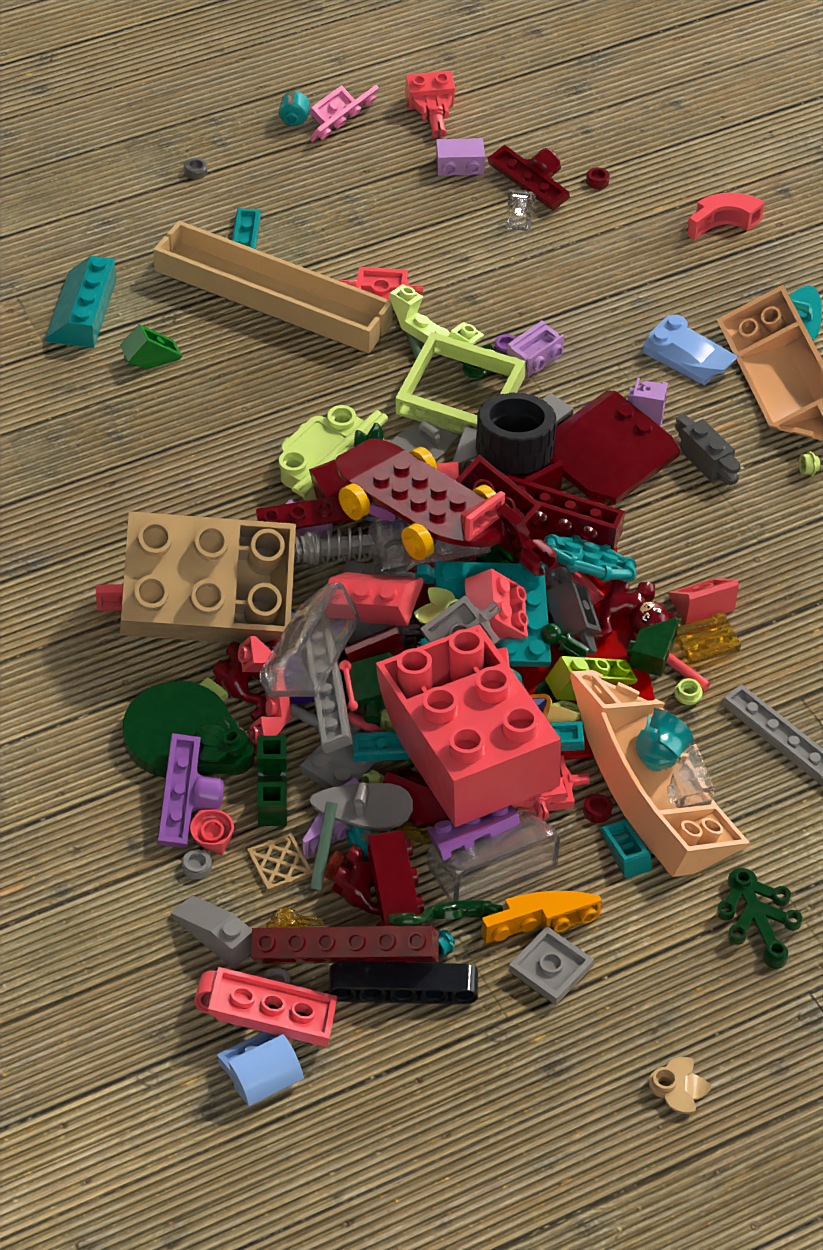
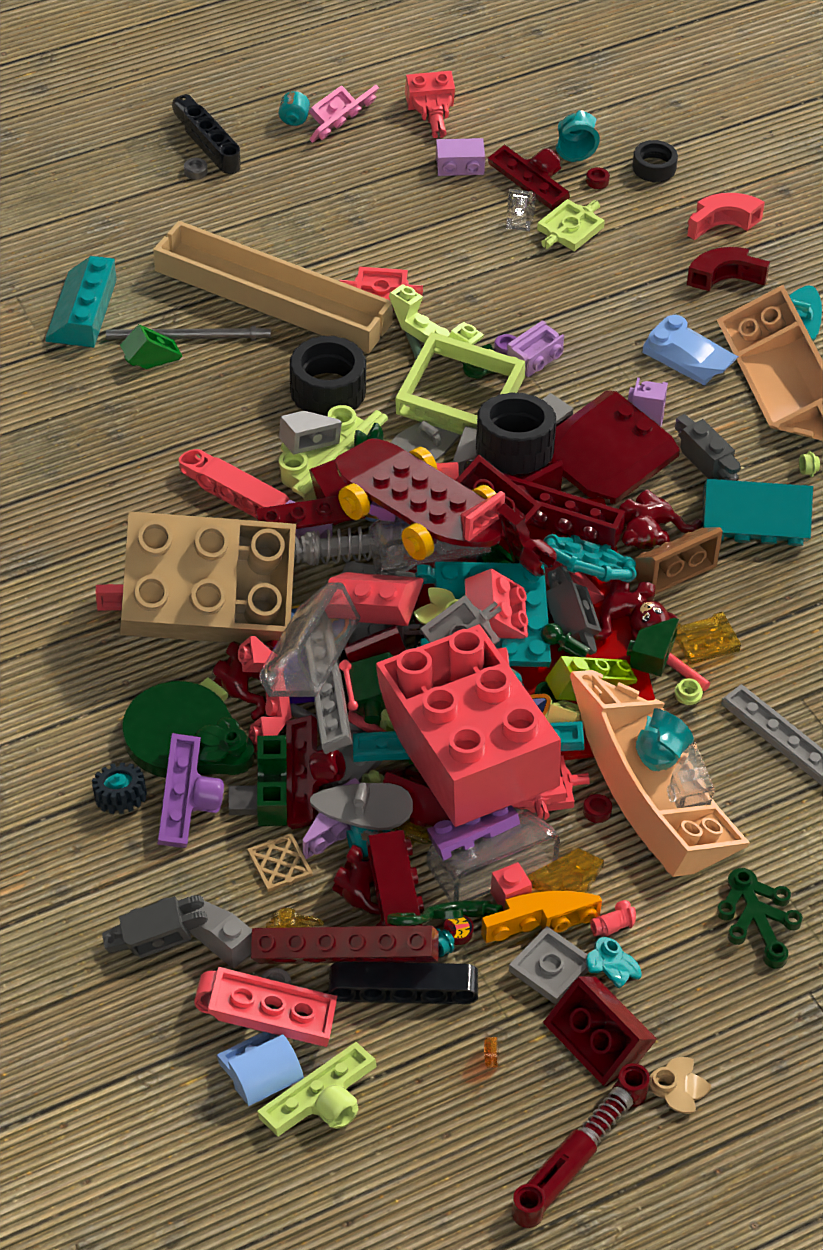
(119, 788): none -> black wheel
(156, 926): none -> dark grey hinge
(197, 864): light grey tile -> none
(208, 134): none -> black piece
(212, 830): coral hat -> none
(229, 482): none -> coral piece
(243, 800): none -> flat silver tile
(247, 227): teal tile -> none
(252, 333): none -> flat silver bar
(307, 770): none -> dark red plate
(308, 431): none -> light grey slope
(321, 1093): none -> yellowish green plate
(323, 356): none -> black tyre
(323, 846): sand green bar -> none
(337, 860): clear red tile -> none
(460, 929): none -> tile
(491, 1052): none -> clear orange tile
(509, 882): none -> coral brick
(568, 873): none -> clear yellow wing
(571, 224): none -> yellowish green plate
(577, 137): none -> teal helmet
(578, 1148): none -> dark red piece
(598, 1029): none -> dark red slope
(612, 922): none -> coral arm
(612, 961): none -> teal plate
(634, 862): teal slope -> none
(644, 520): none -> dark red animal
(655, 172): none -> black tyre
(680, 558): none -> medium nougat slope
(705, 599): coral slope -> none
(725, 264): none -> dark red arch
(759, 511): none -> teal windscreen

